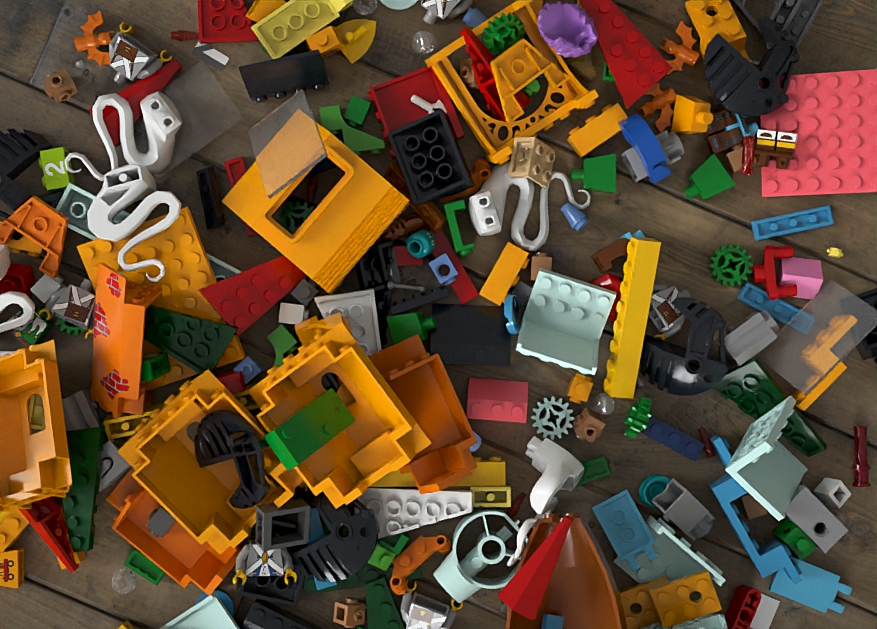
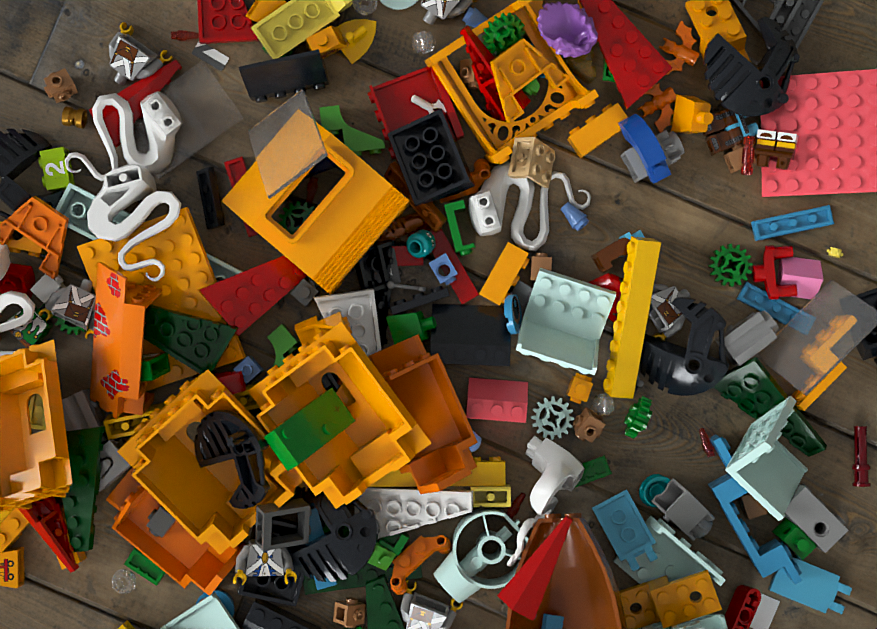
(74, 117): none -> pearl gold wheel
(93, 41): orange animal -> none
(292, 313): white brick -> none
(357, 112): green brick -> none
(597, 174): green torso -> none
(673, 438): dark blue brick -> none
(708, 179): green torso -> none
(832, 492): white brick -> none

